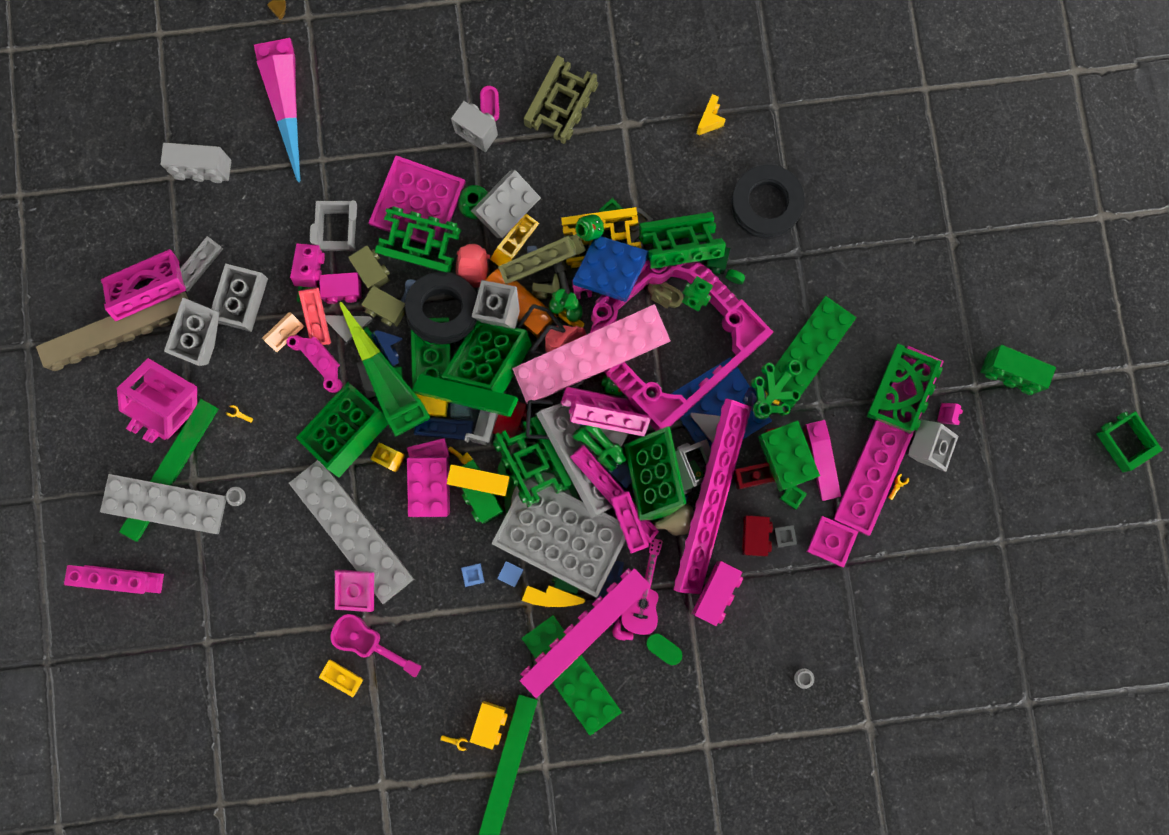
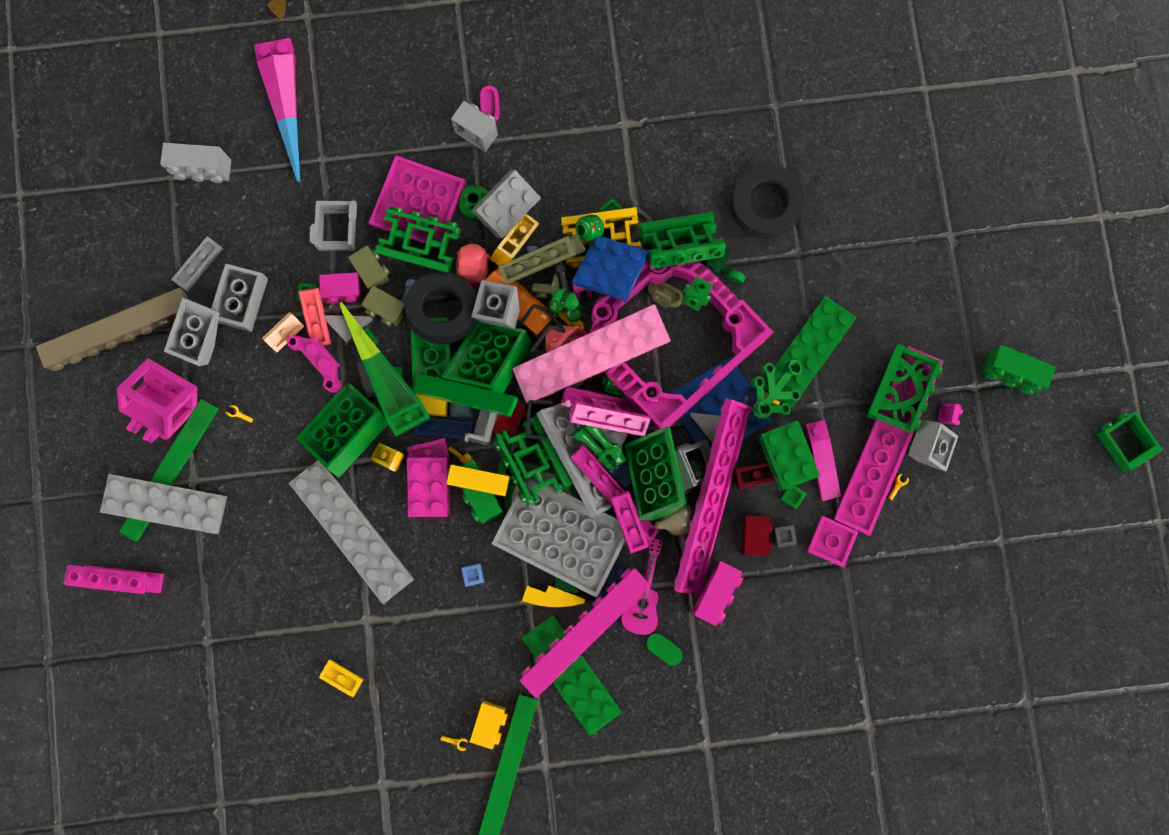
(133, 300): dark pink fence -> none
(235, 496): light grey plate -> none
(307, 265): dark pink brick -> none
(353, 635): dark pink piece -> none
(354, 590): dark pink tile -> none
(384, 342): dark blue slope -> none
(510, 574): medium blue tile -> none
(548, 93): olive fence -> none
(621, 635): dark pink animal -> none
(710, 120): yellow slope -> none
(804, 678): light grey plate -> none

